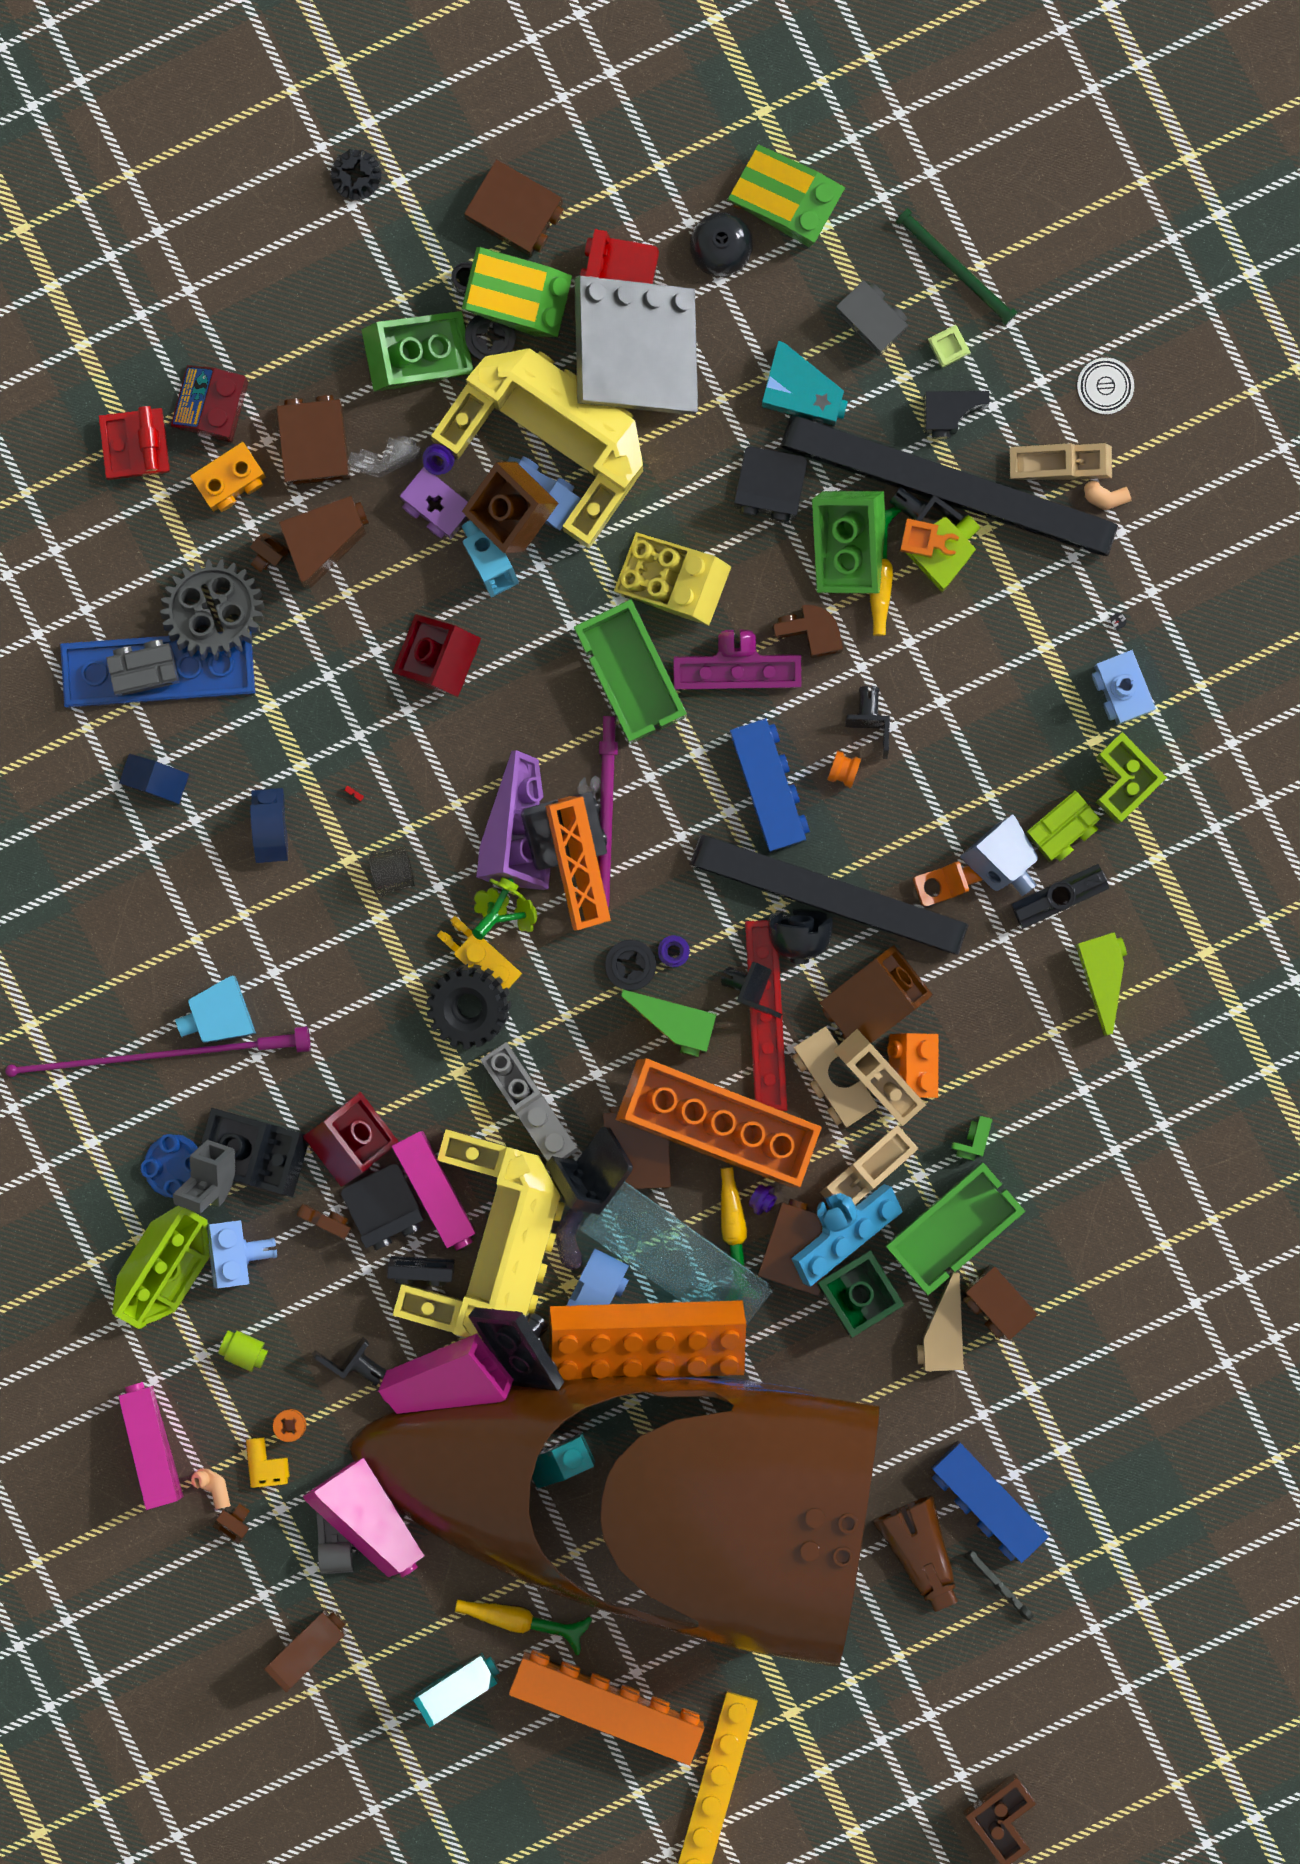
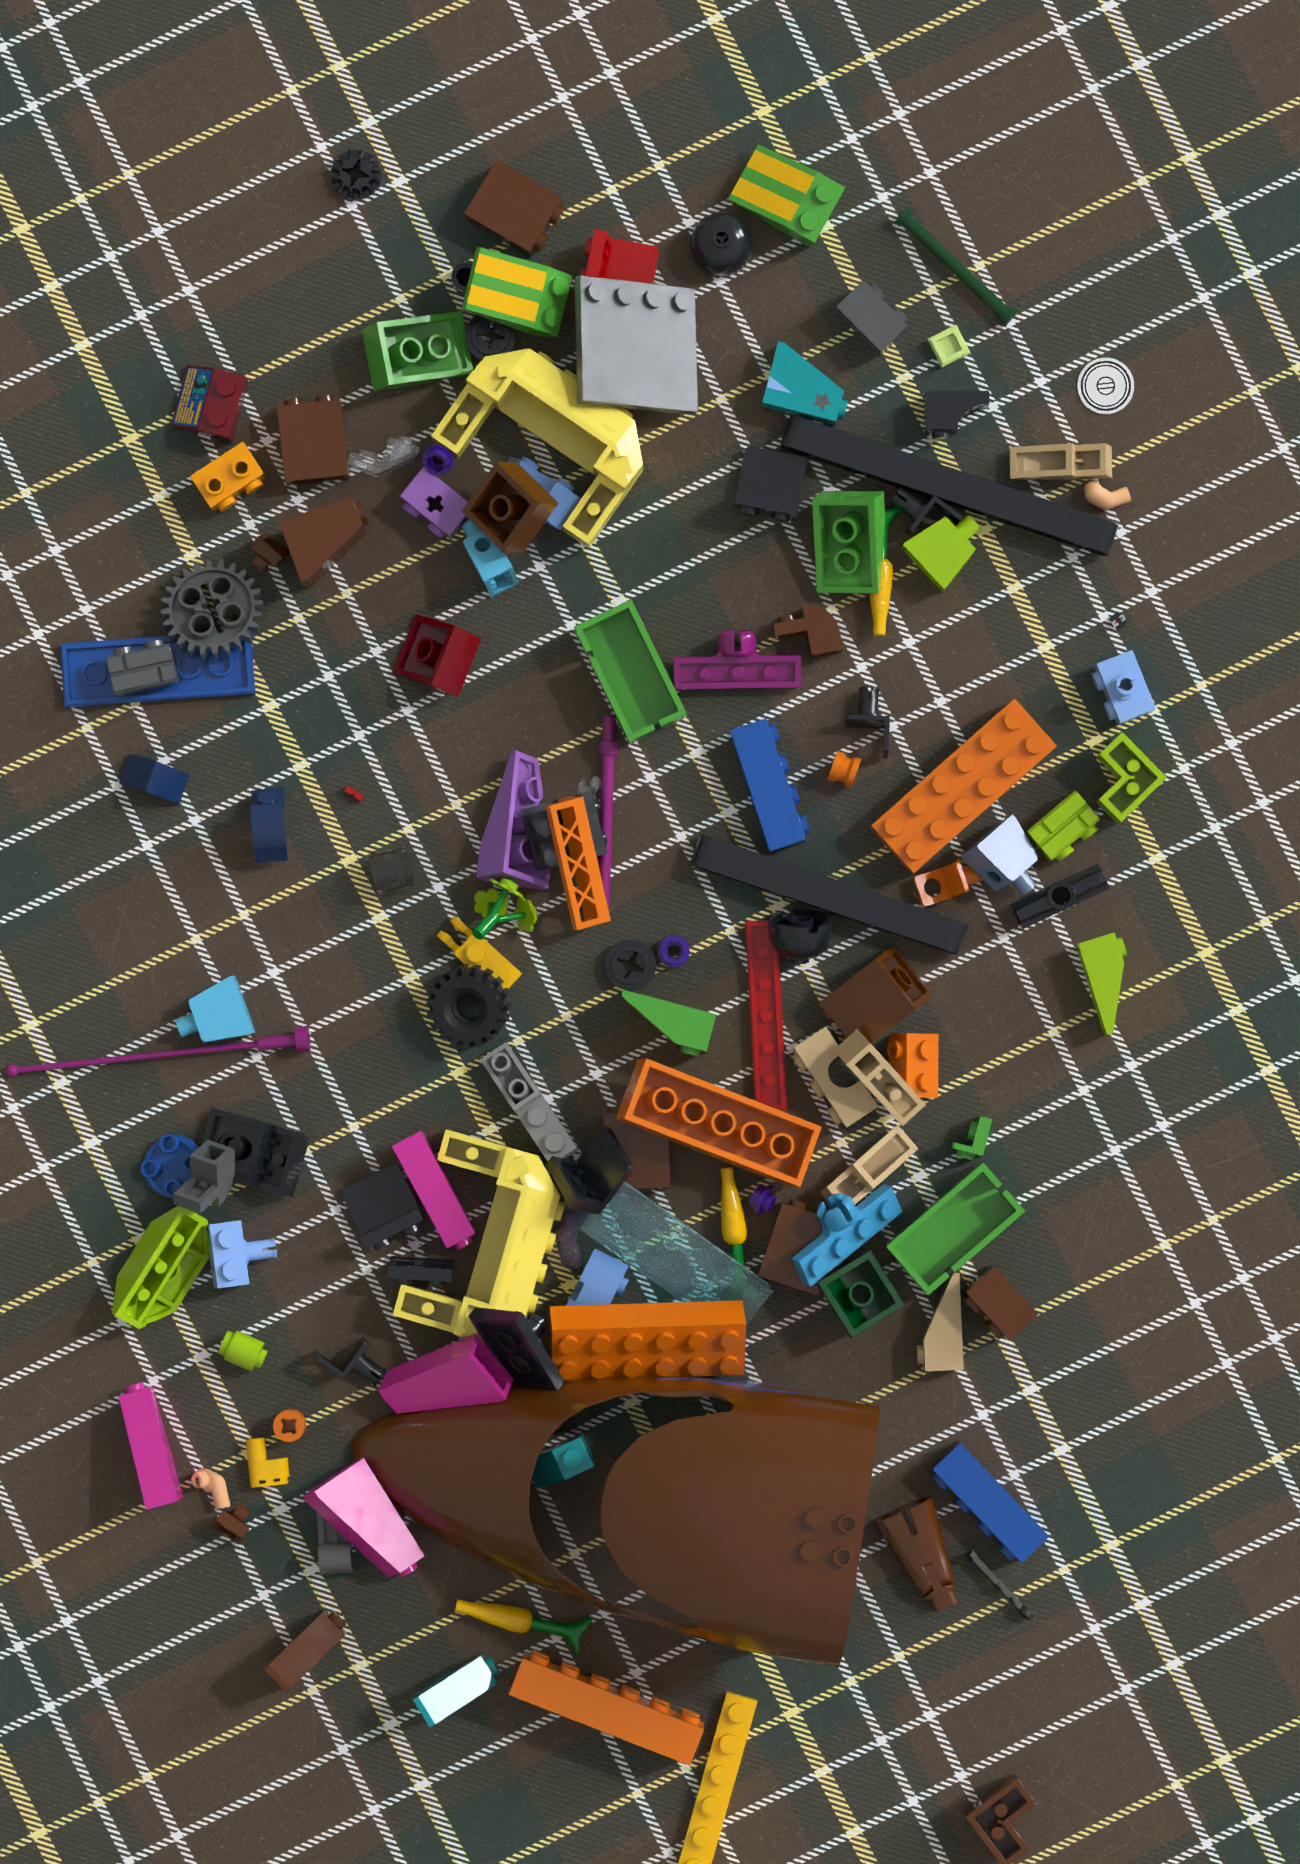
(134, 443): red plate -> none
(333, 1223): reddish brown plate -> none
(351, 1139): dark red slope -> none
(673, 578): light yellow slope -> none
(750, 986): black bracket -> none
(922, 538): orange plate -> none
(963, 786): none -> orange brick

